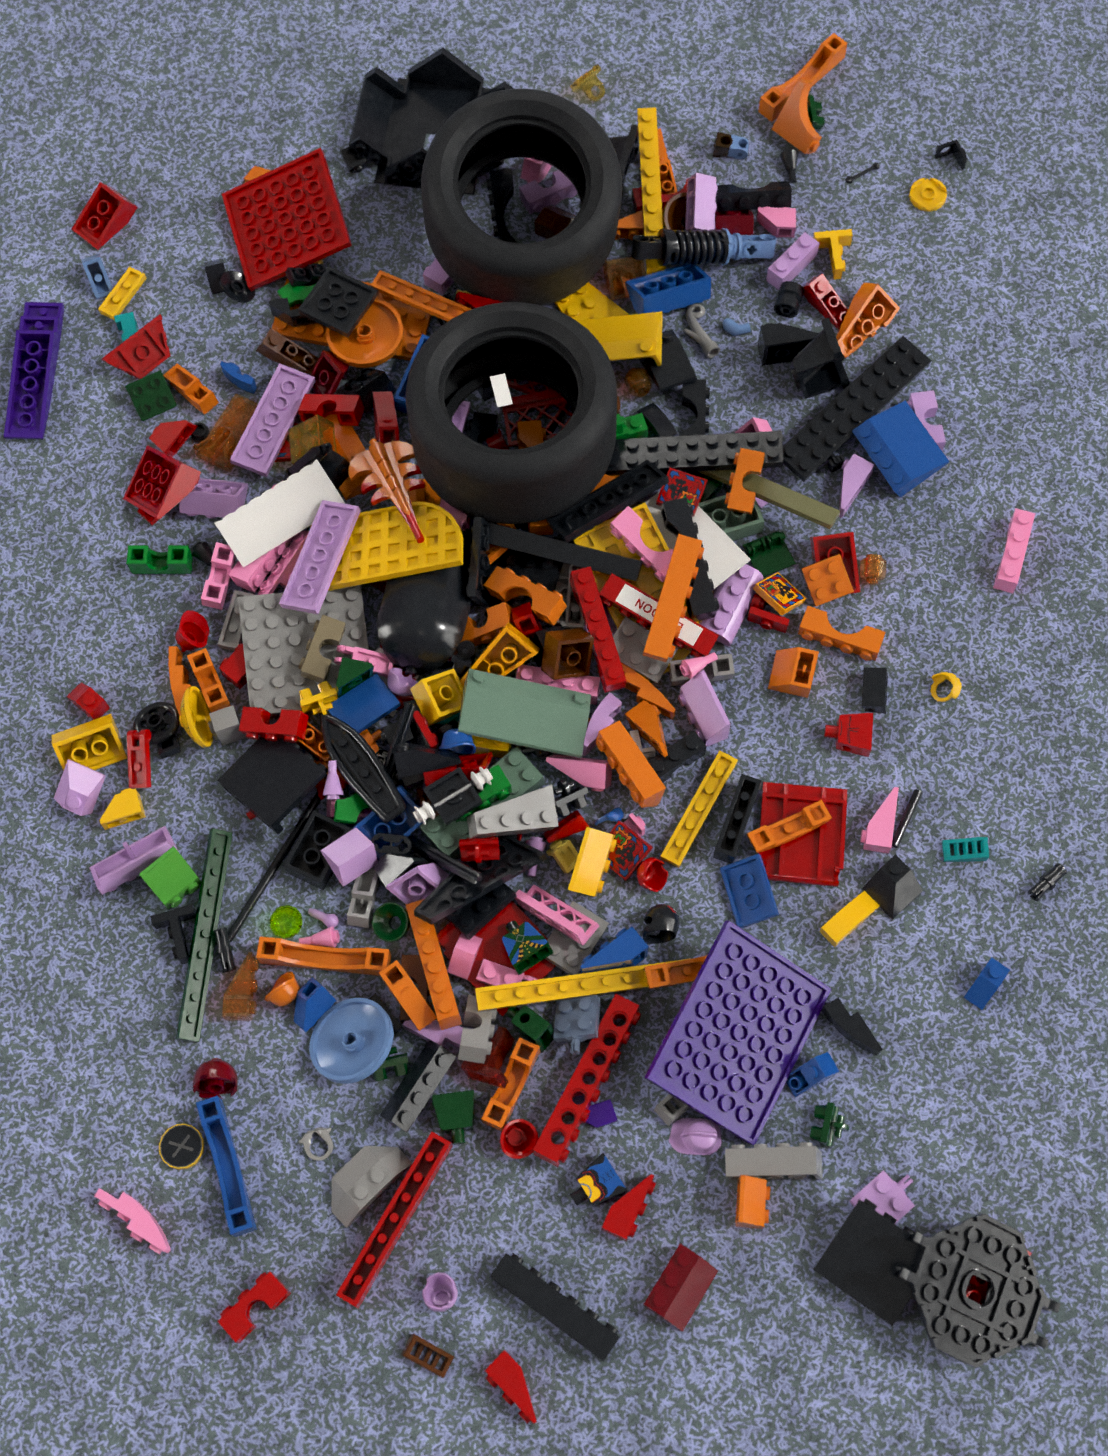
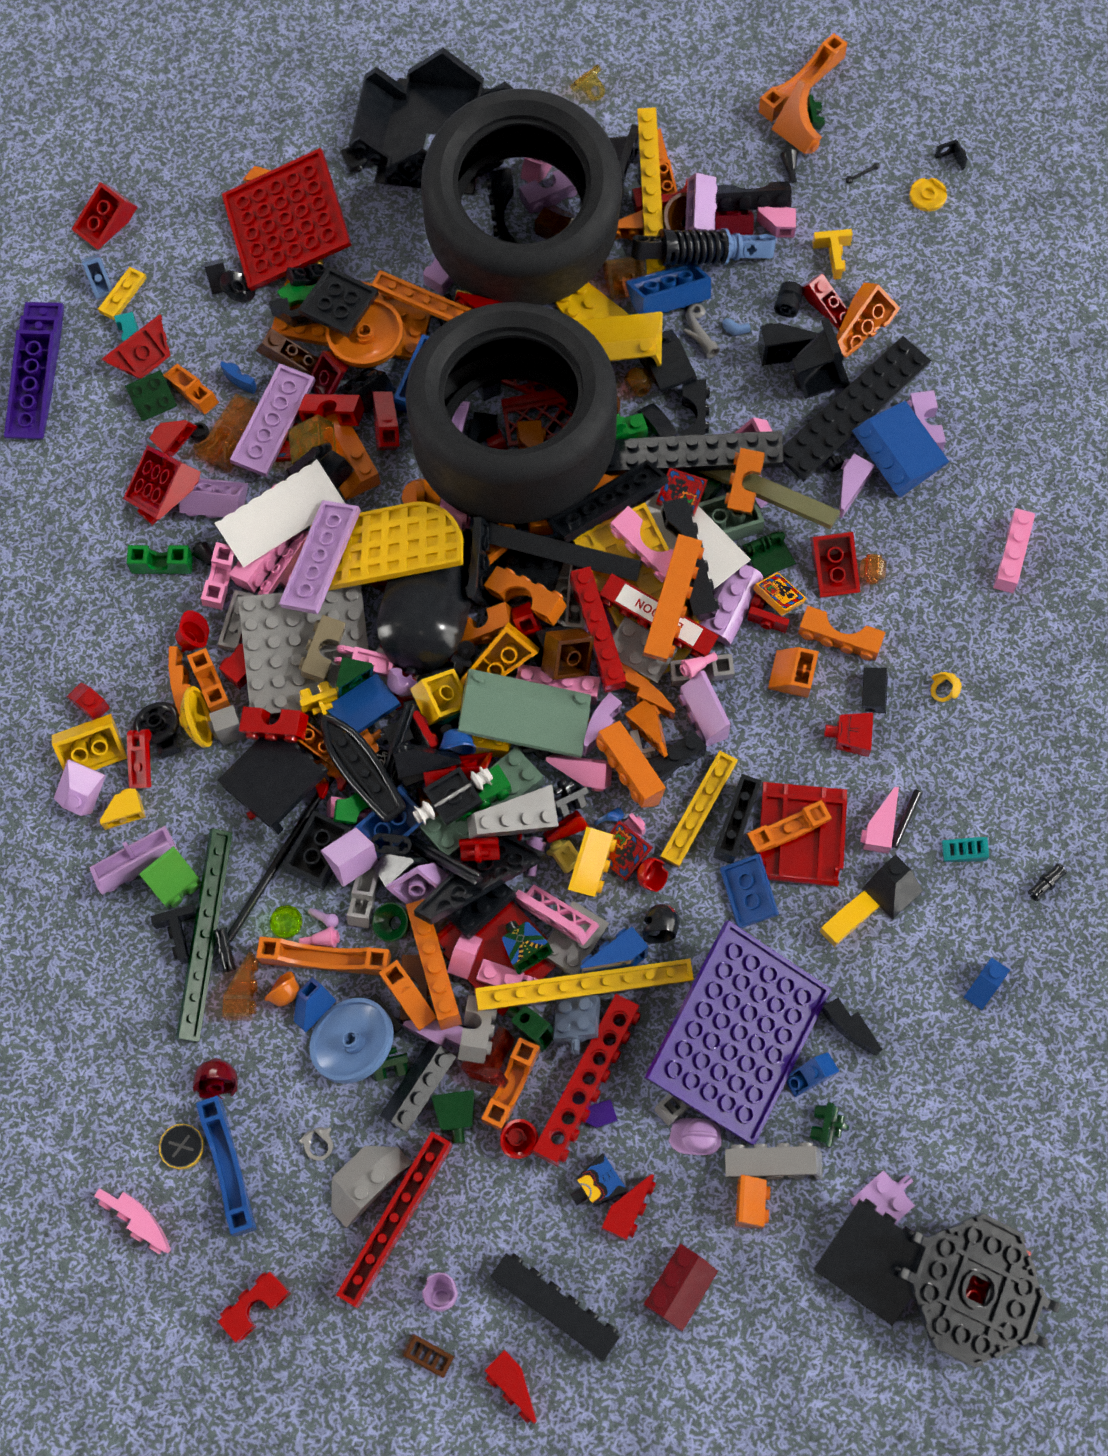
(332, 785): lavender cone -> none
(389, 473): orange animal -> none
(501, 390): white sticker -> none
(673, 973): orange slope -> none
(730, 146): leg -> none
(793, 260): lavender brick -> none
(827, 580): orange plate -> none

